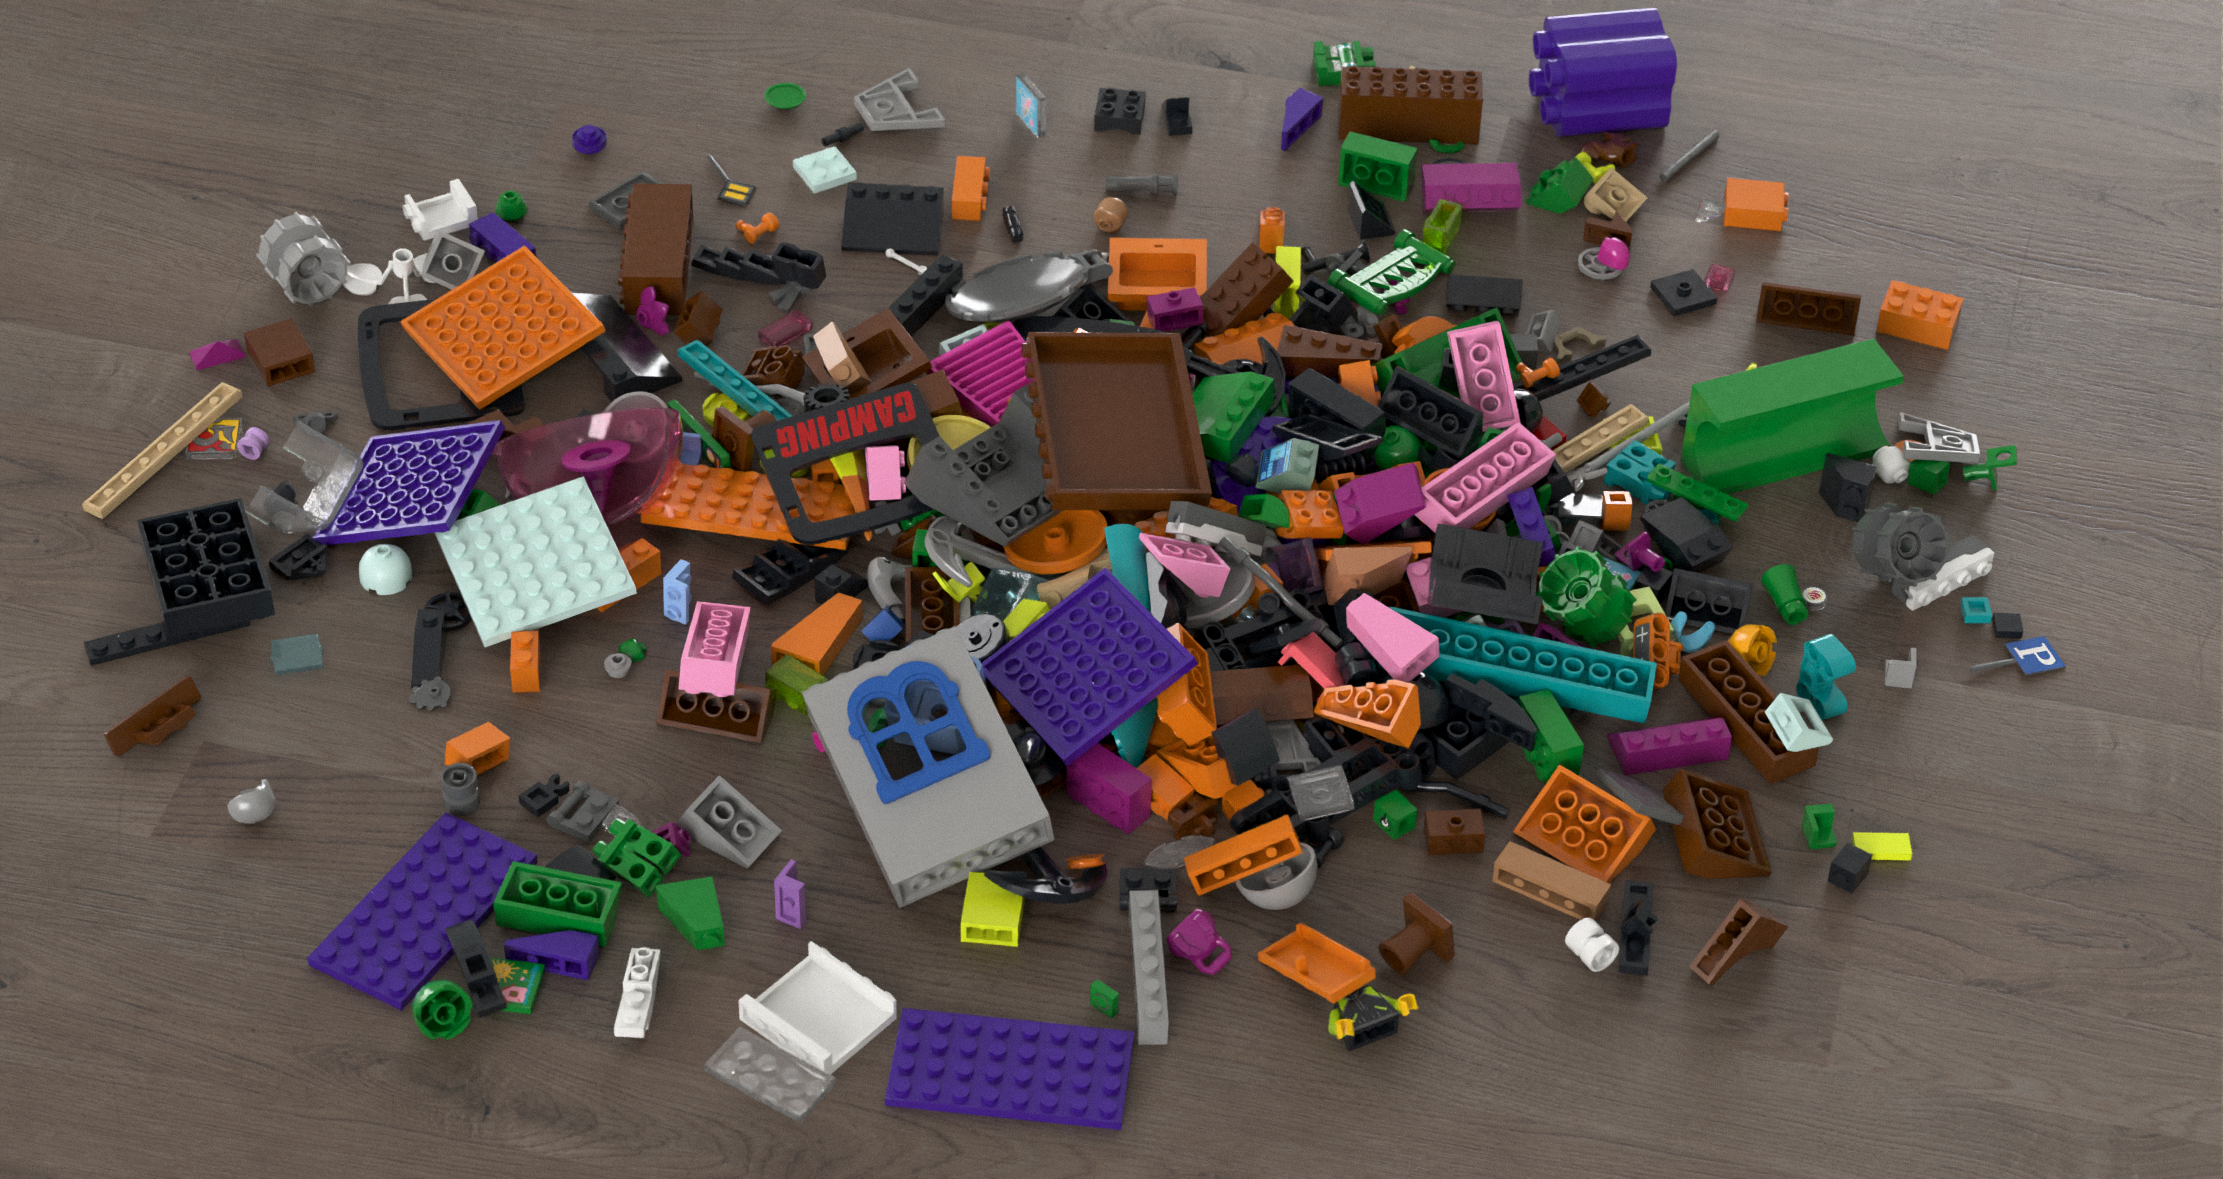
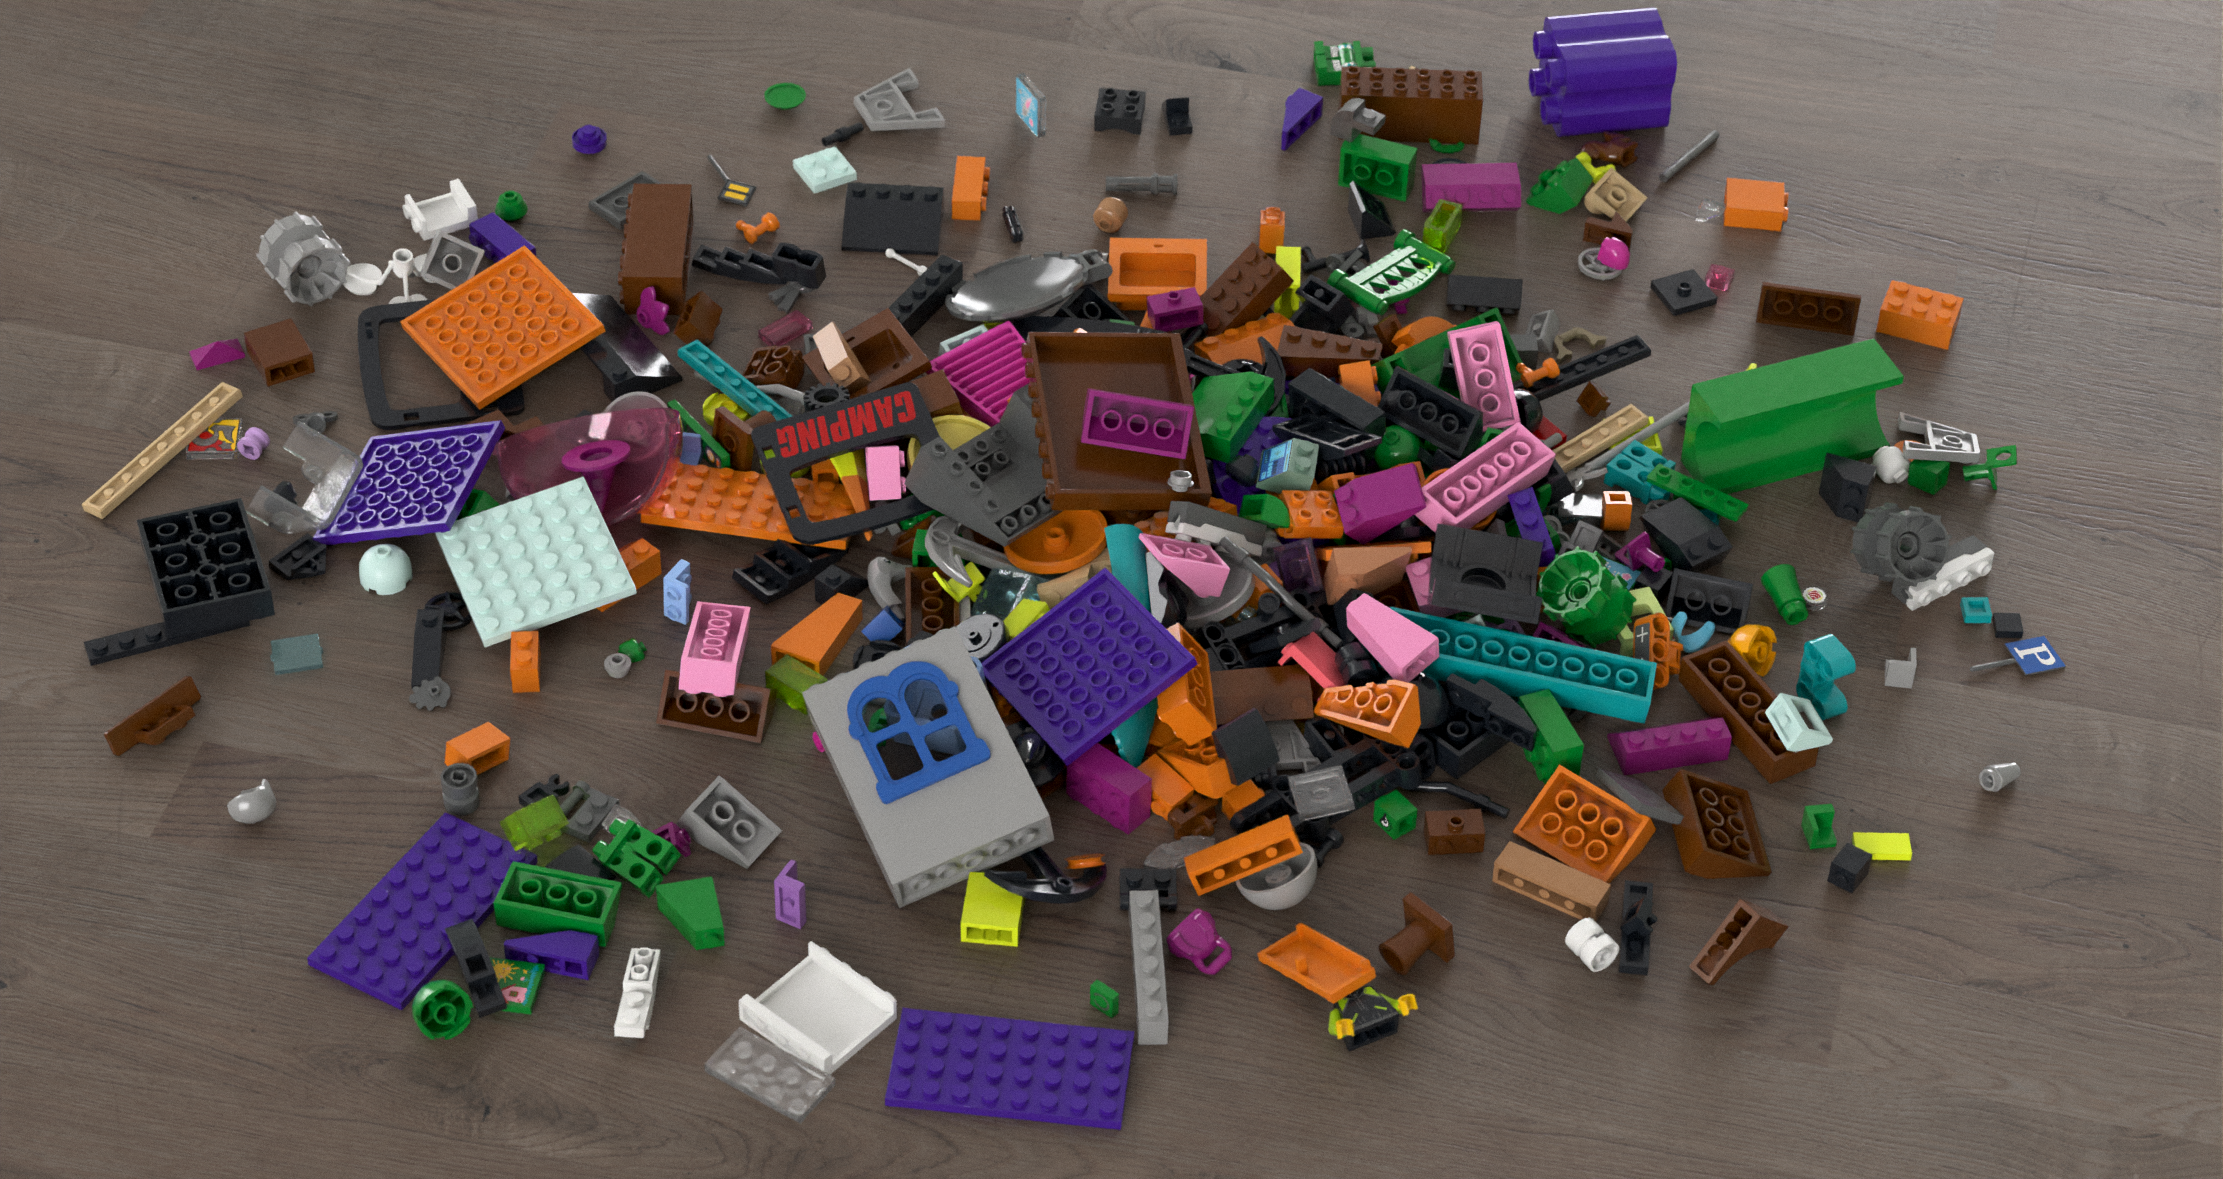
(533, 823): none -> clear neon green brick
(1136, 423): none -> magenta slope
(1180, 480): none -> light grey plate
(1354, 119): none -> flat silver brick
(1998, 776): none -> light grey cone

